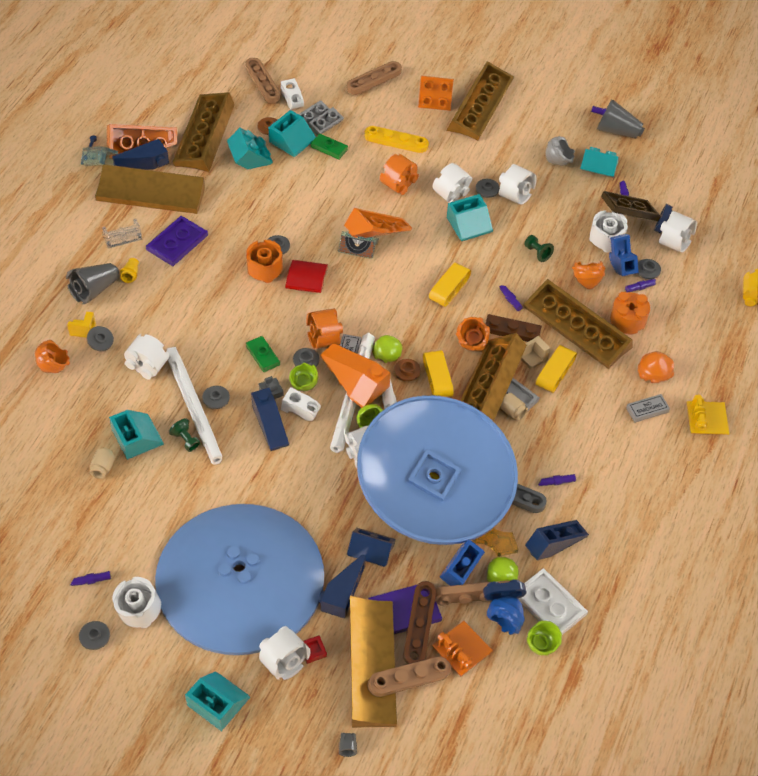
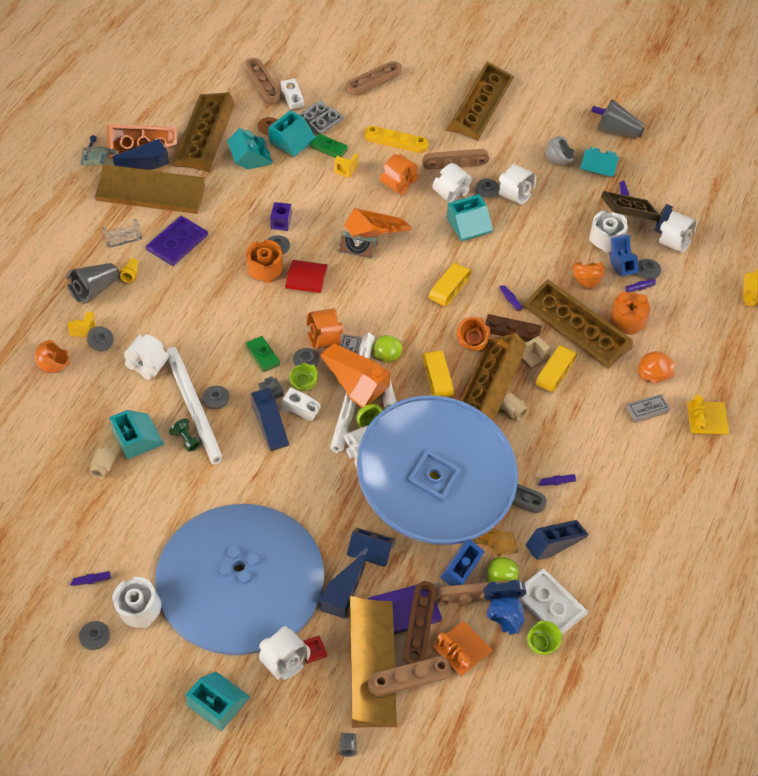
(281, 216): none -> dark purple brick
(345, 166): none -> yellow panel
(407, 370): dark orange piece -> none
(435, 93): orange hinge -> none
(462, 158): none -> medium nougat plate
(523, 393): light grey tile -> none
(544, 251): dark green piece -> none

